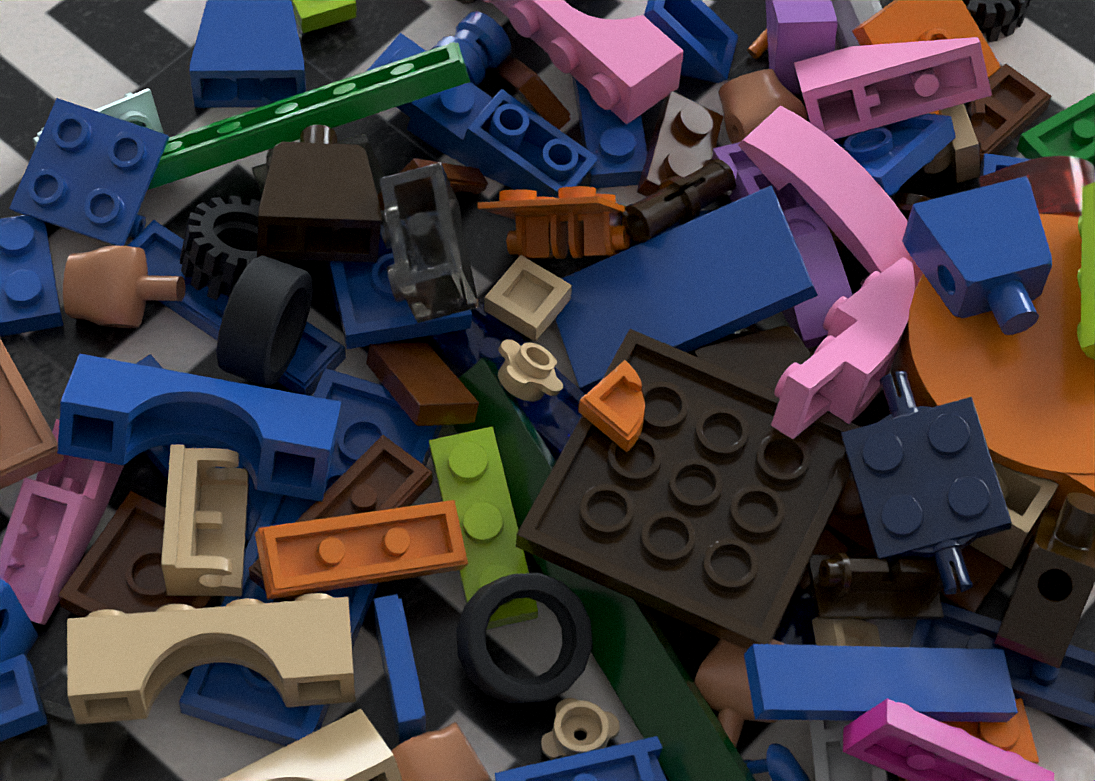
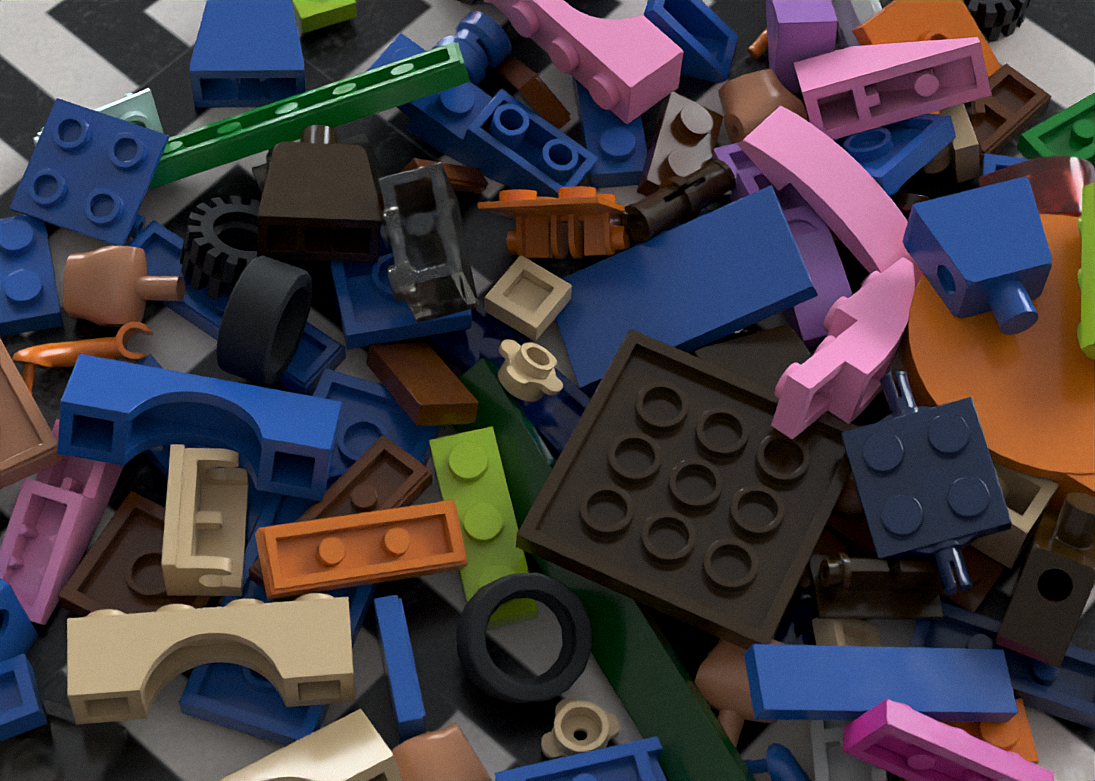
(66, 353): none -> orange piece
(617, 406): orange tile -> none

